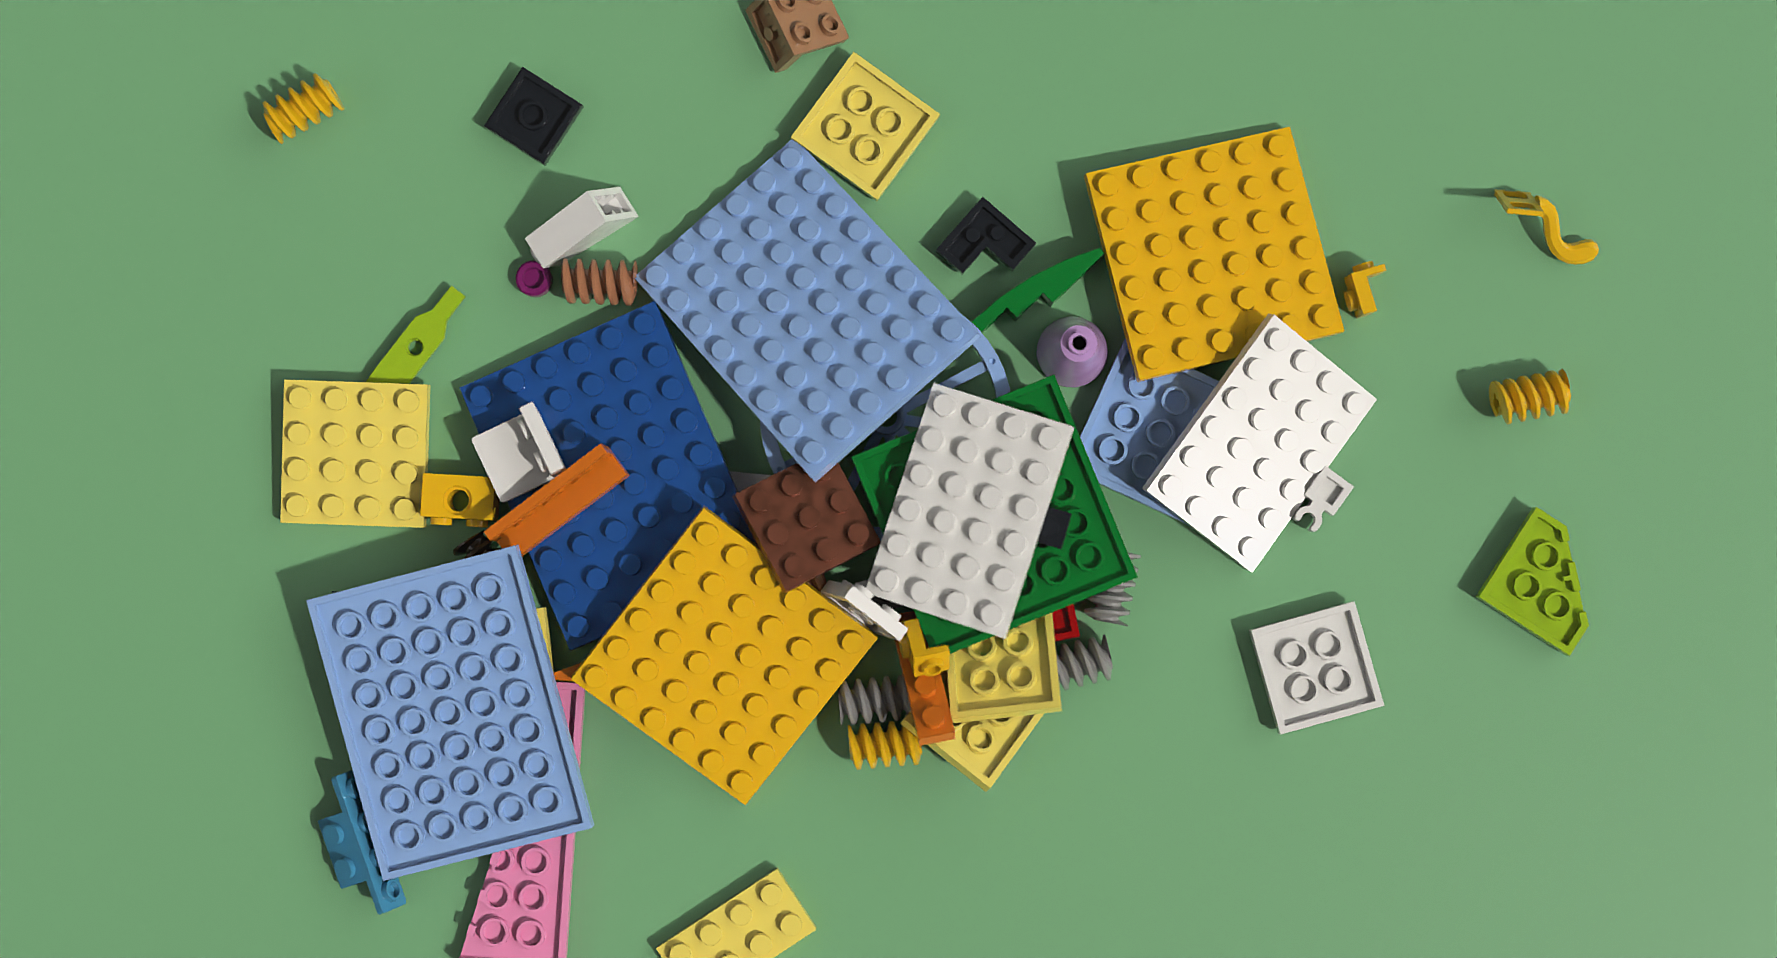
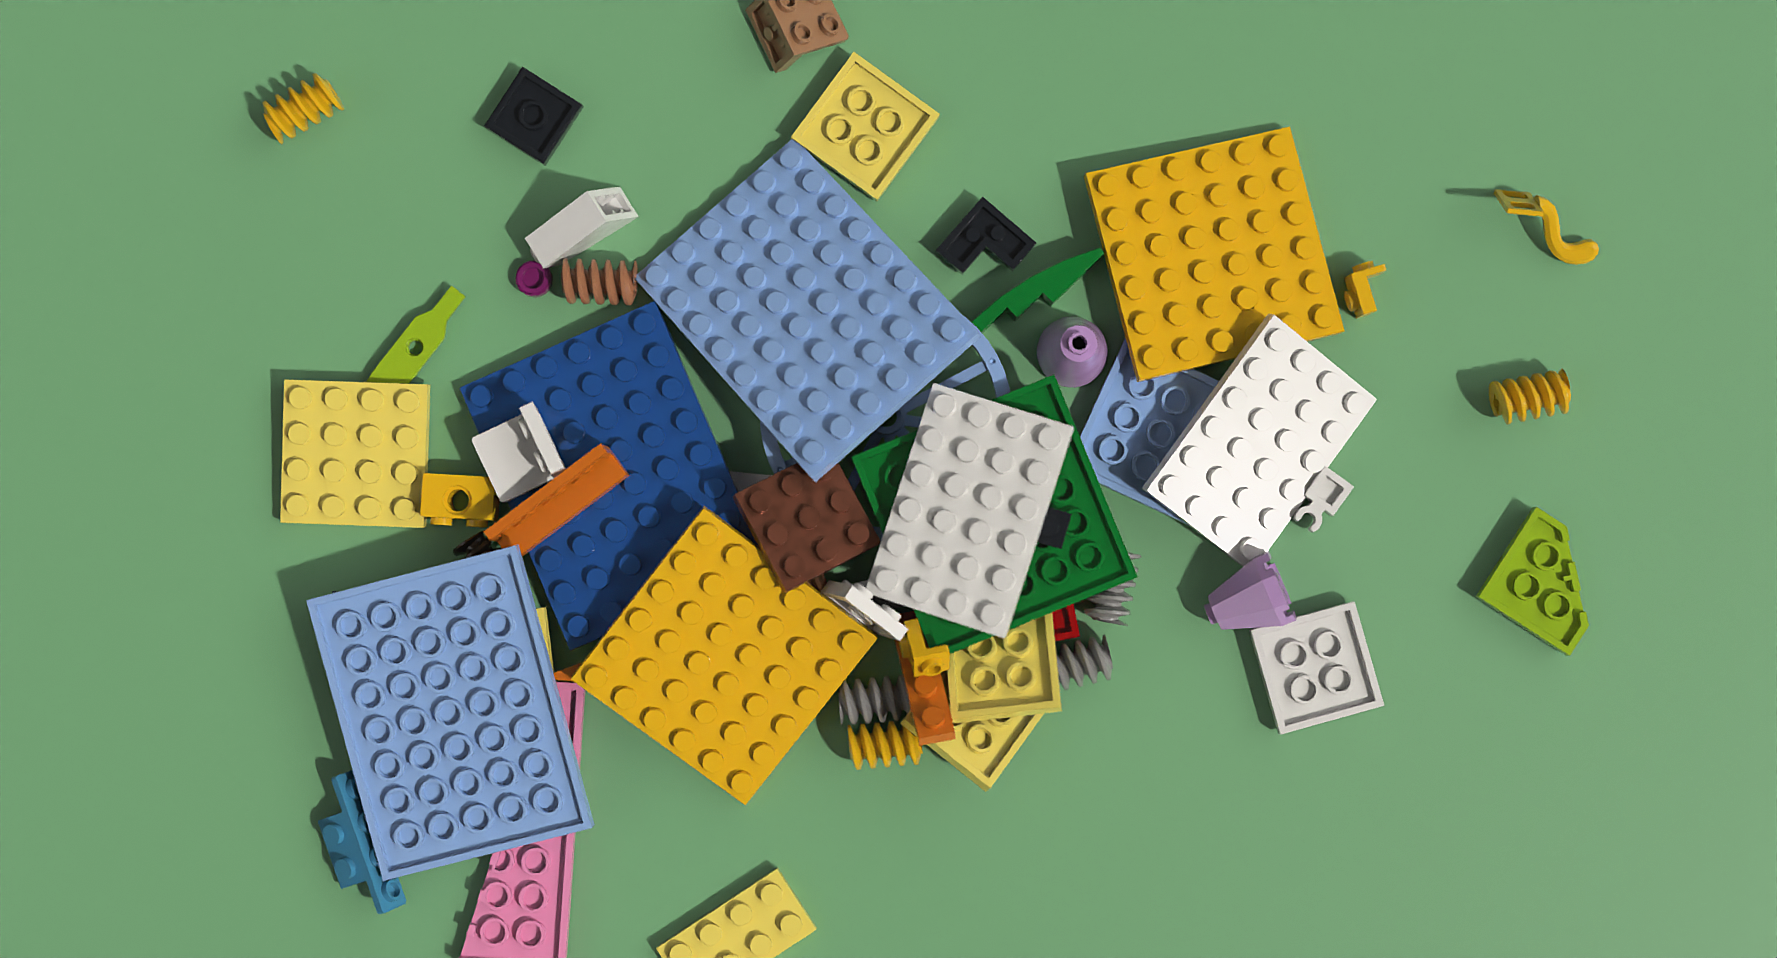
(1251, 598): none -> lavender cone

